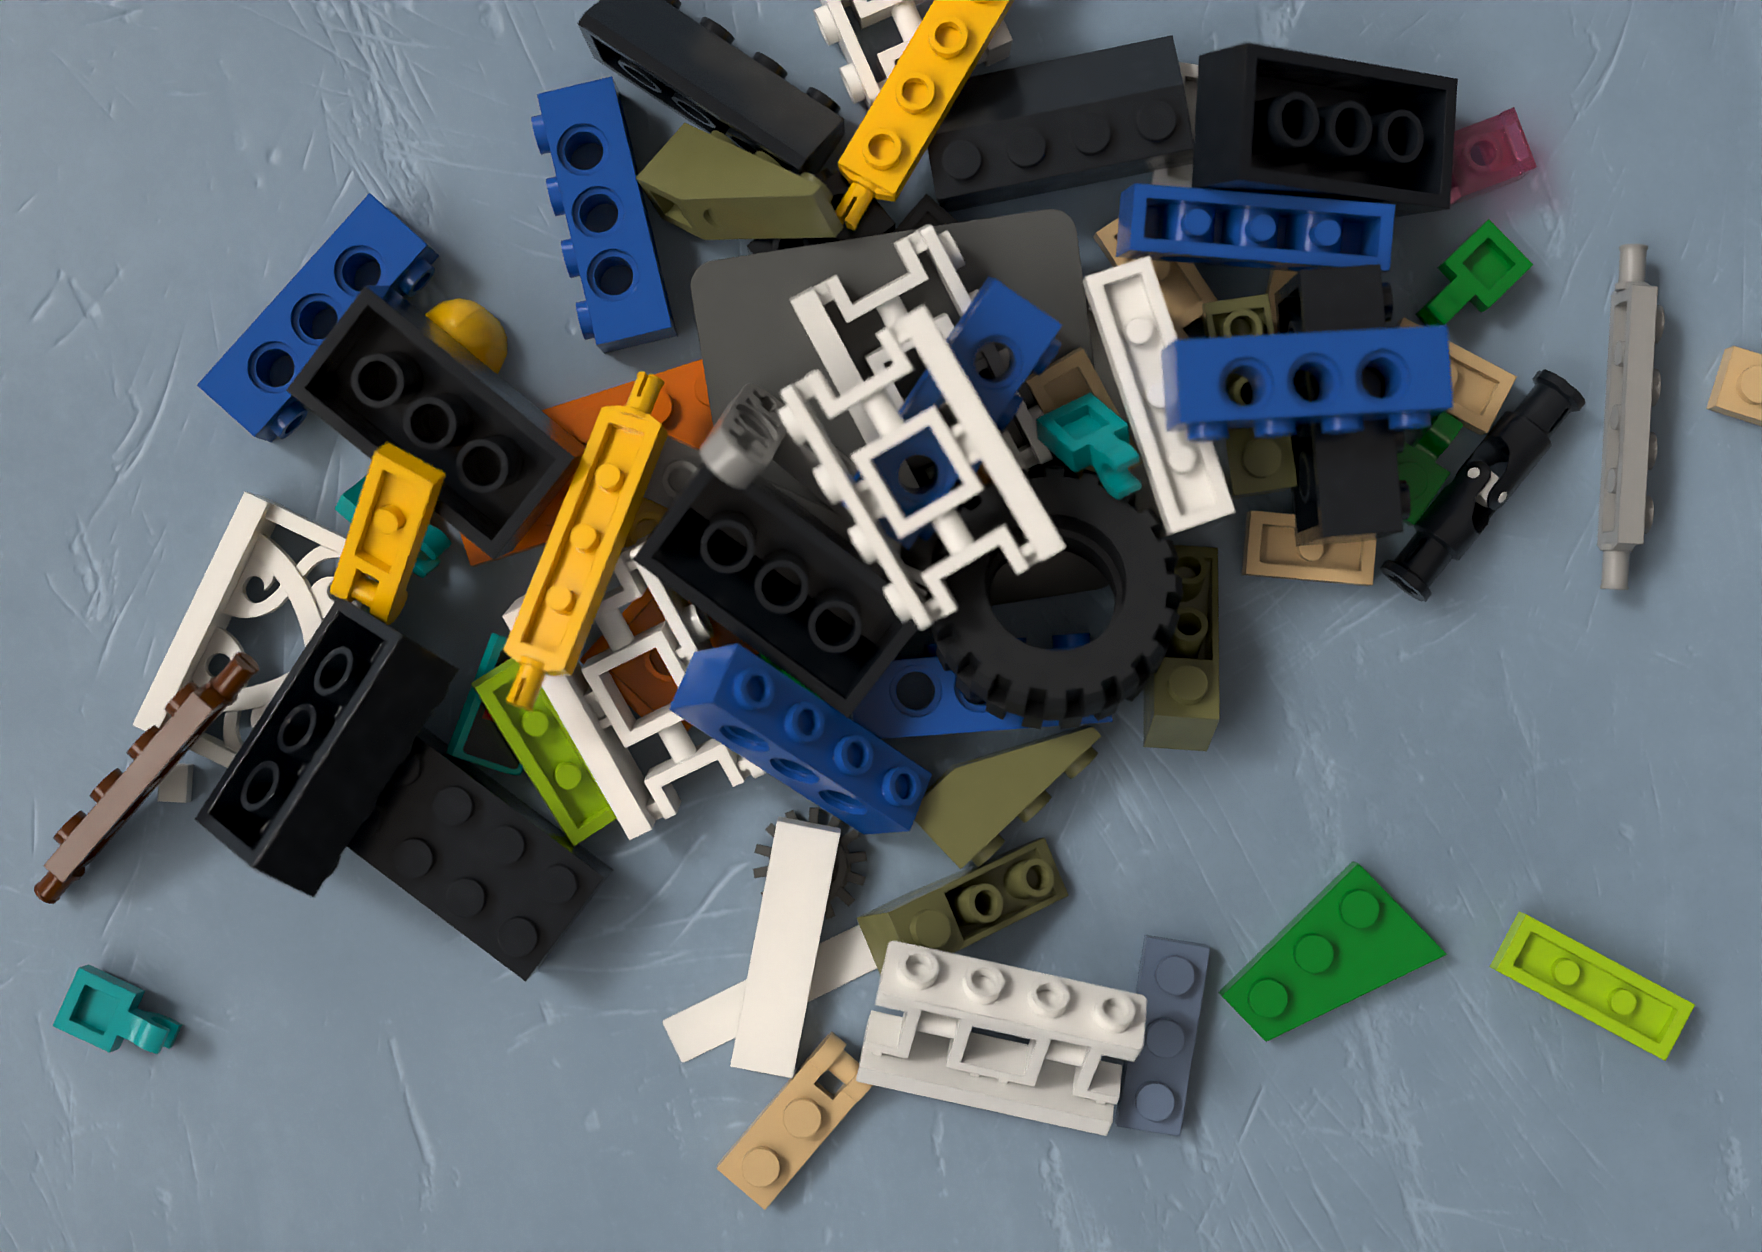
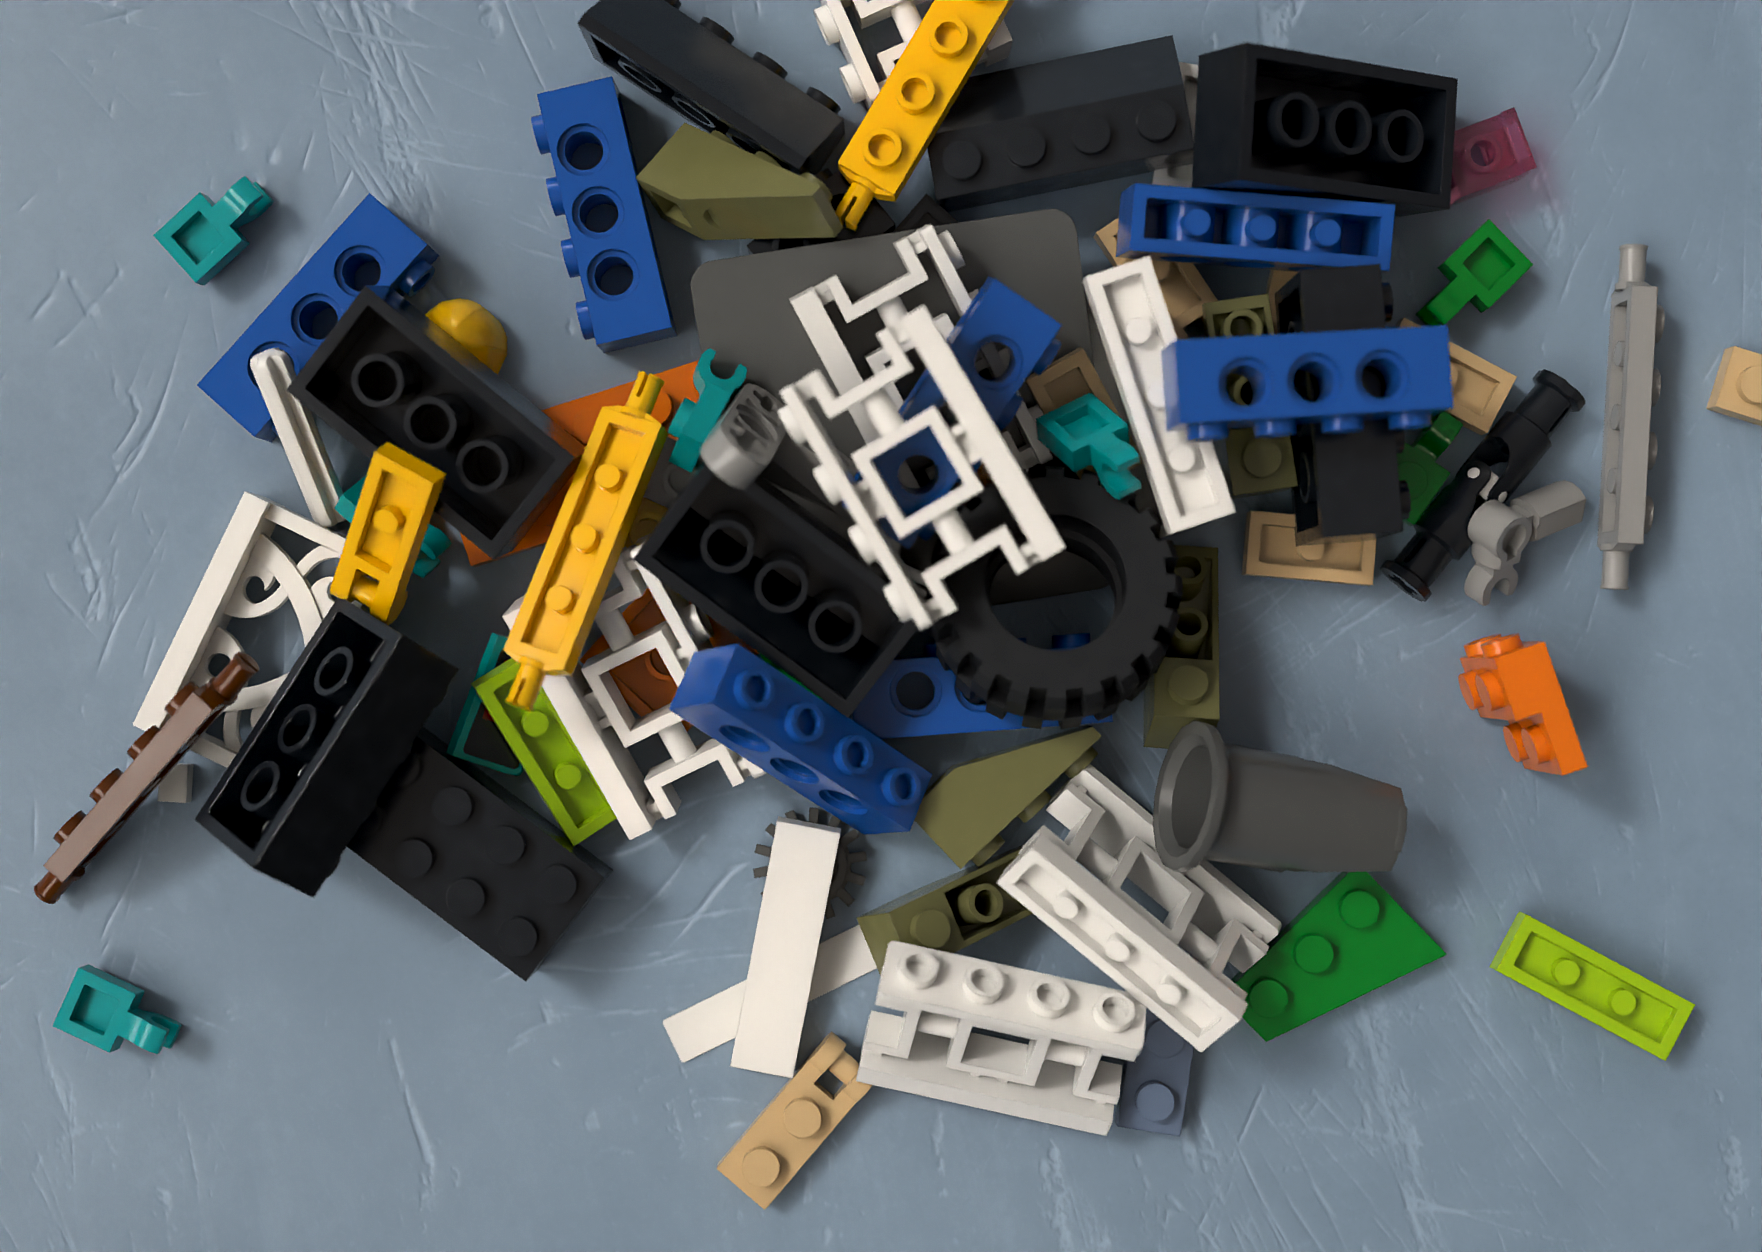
(206, 234): none -> teal plate
(298, 436): none -> white axle
(696, 420): none -> teal plate
(1140, 953): none -> white fence
(1270, 810): none -> dark grey piece
(1503, 532): none -> light grey bar
(1519, 685): none -> orange plate

